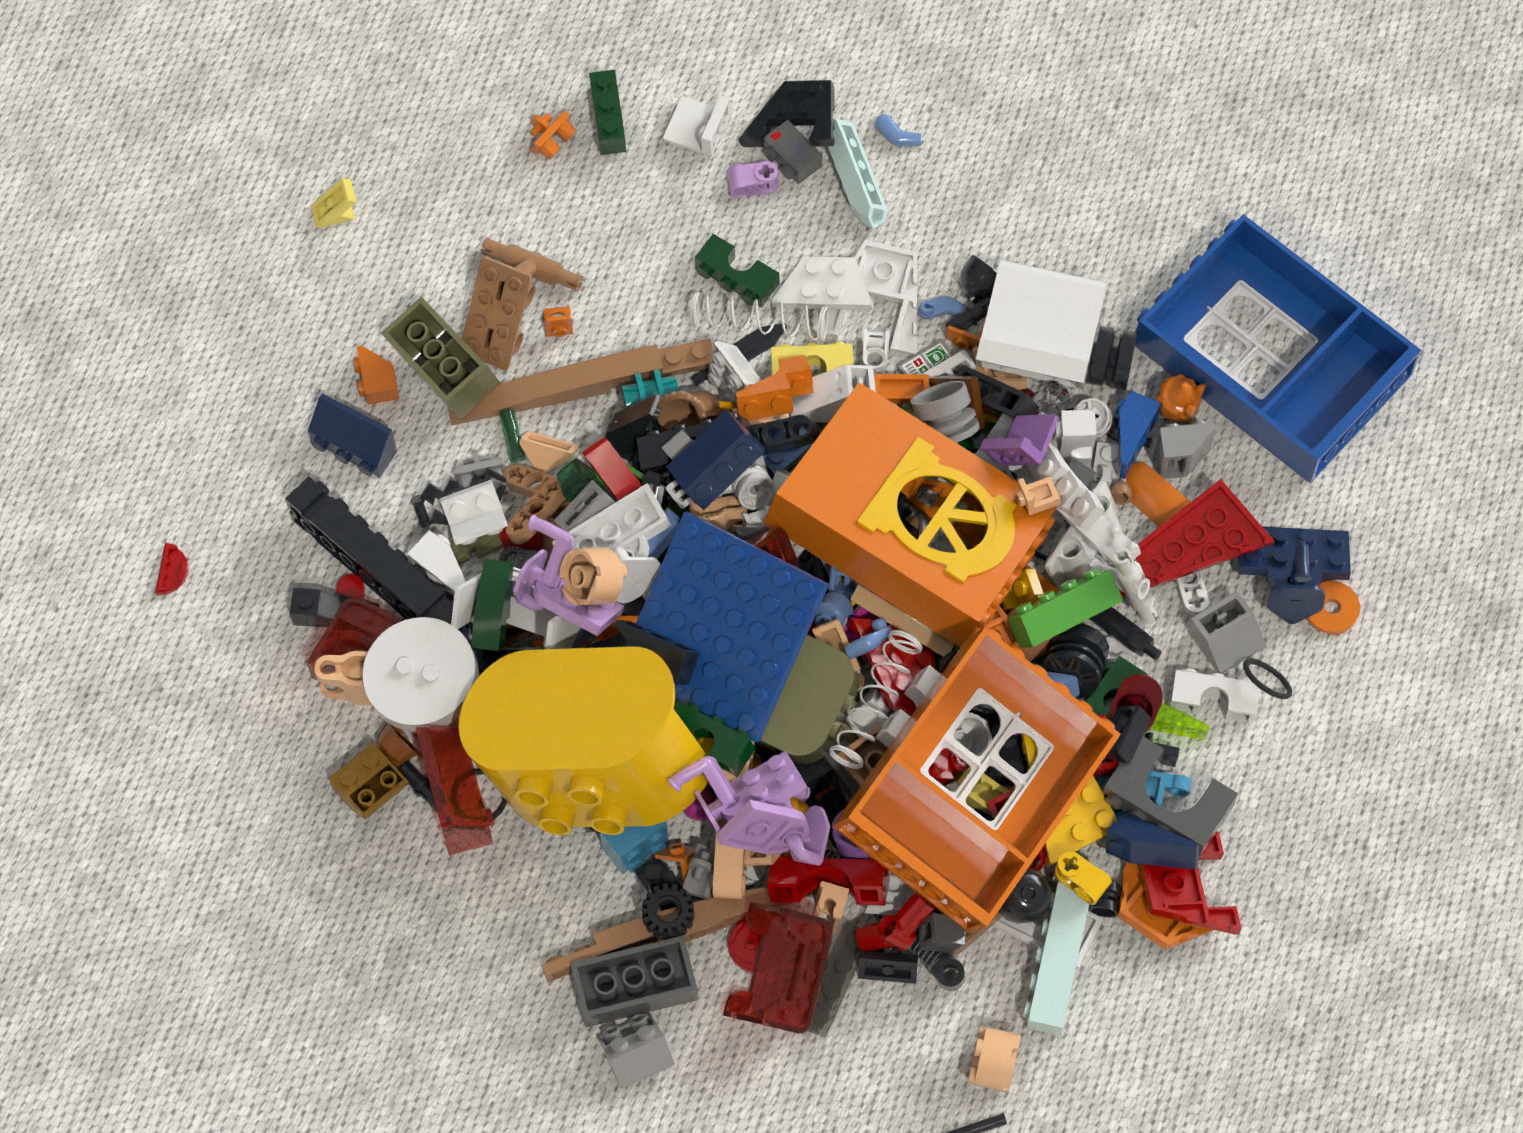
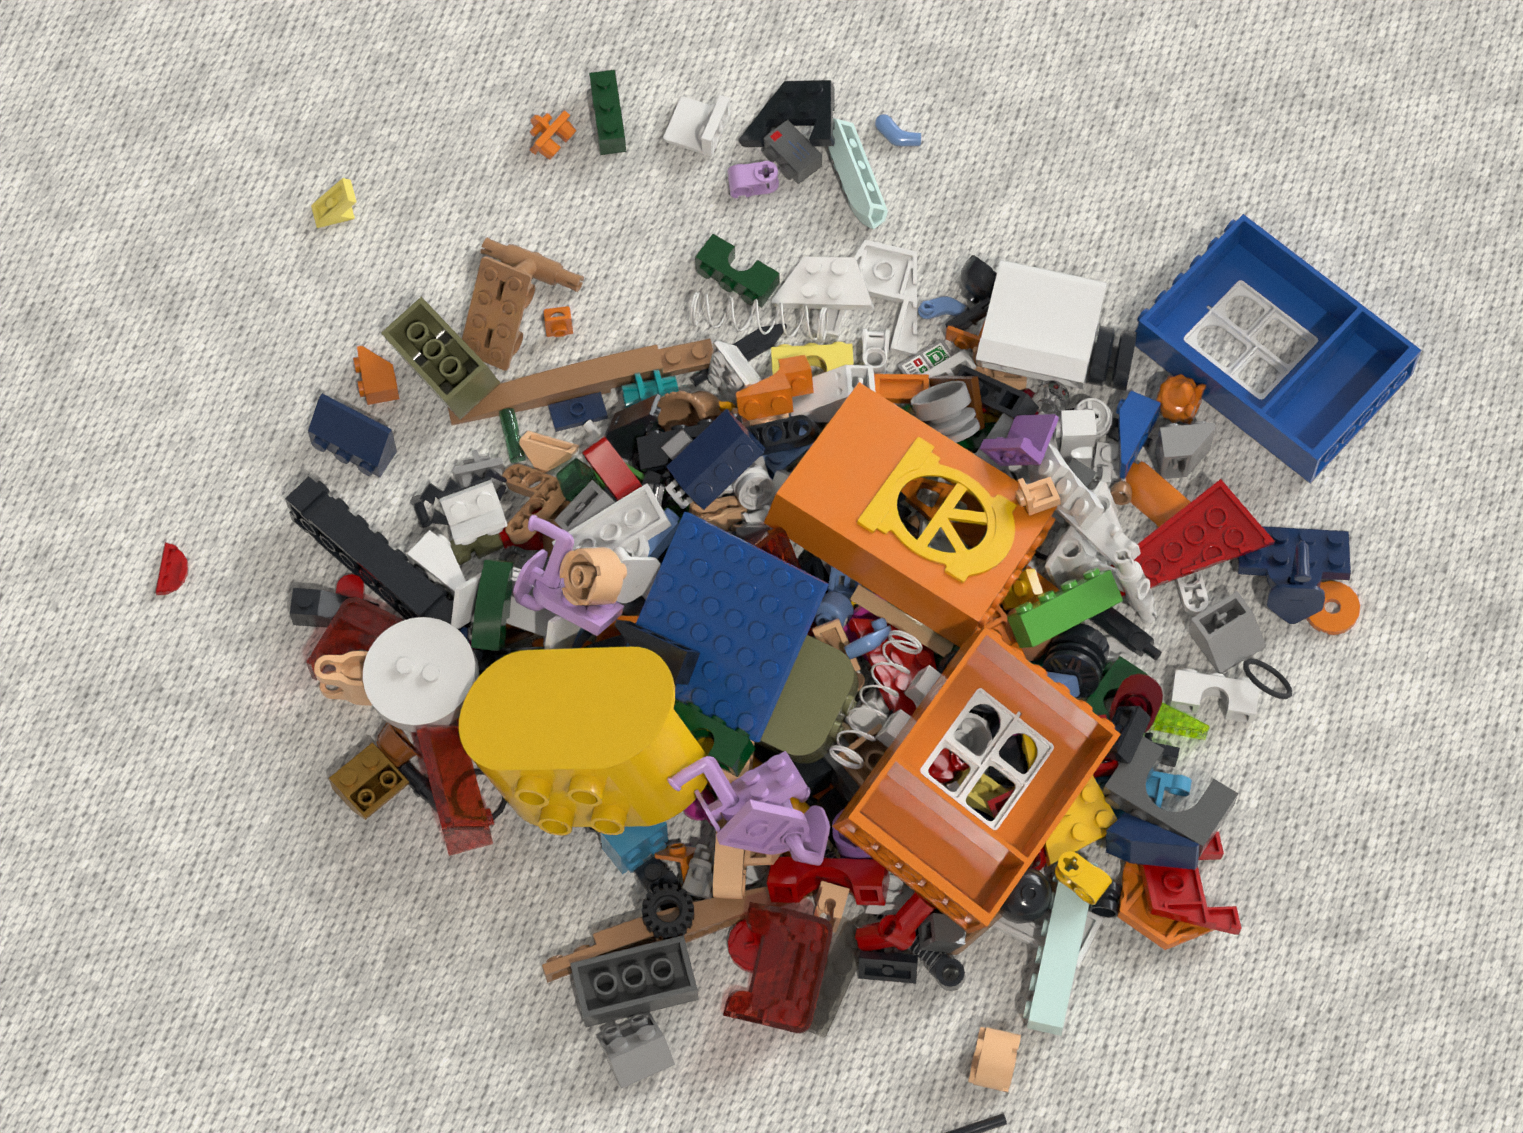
(578, 411): none -> dark blue plate

